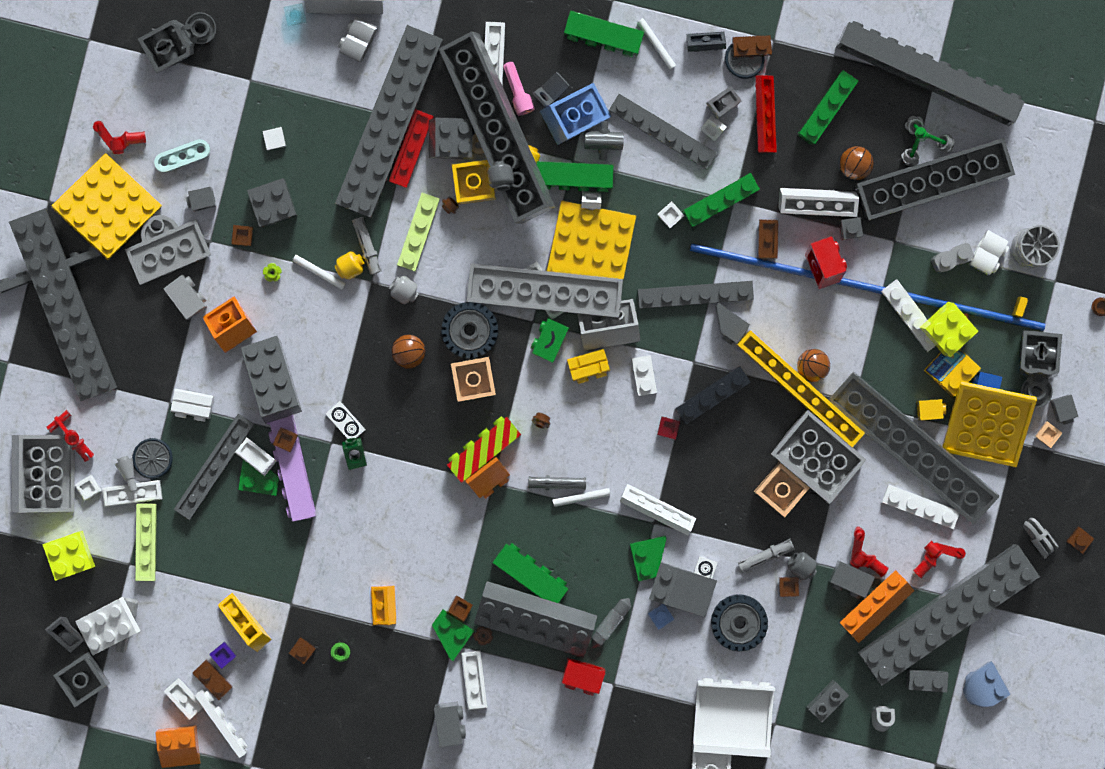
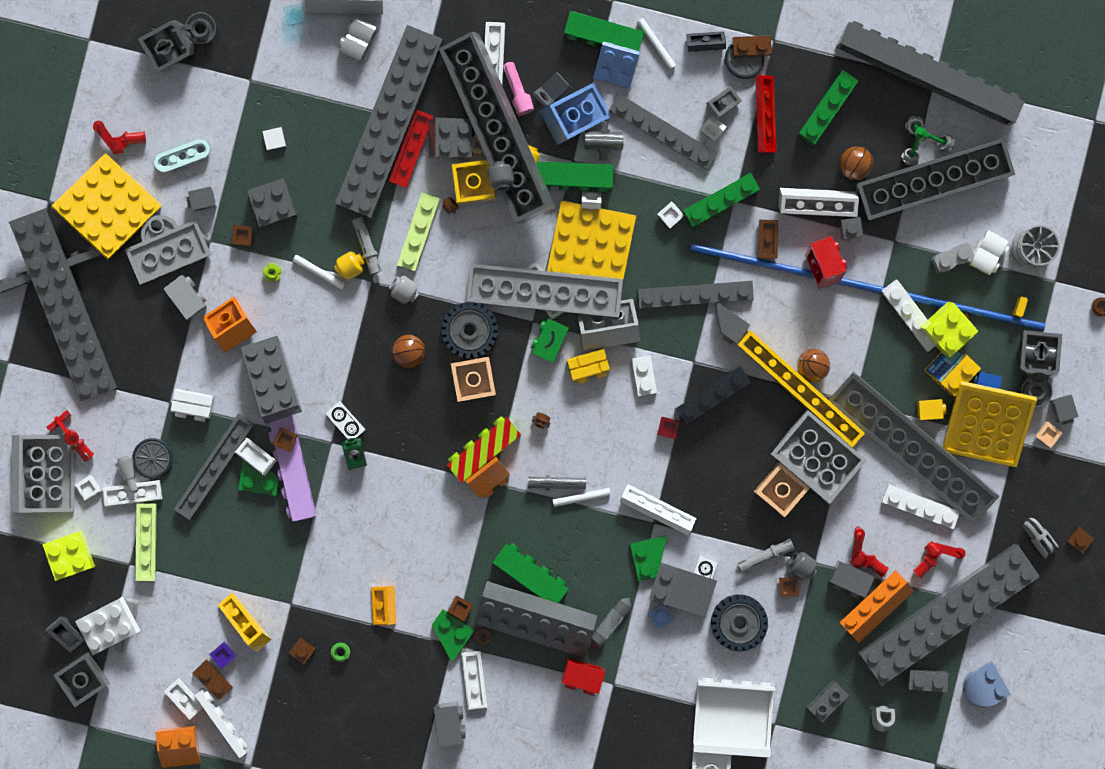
(616, 65): none -> medium blue plate

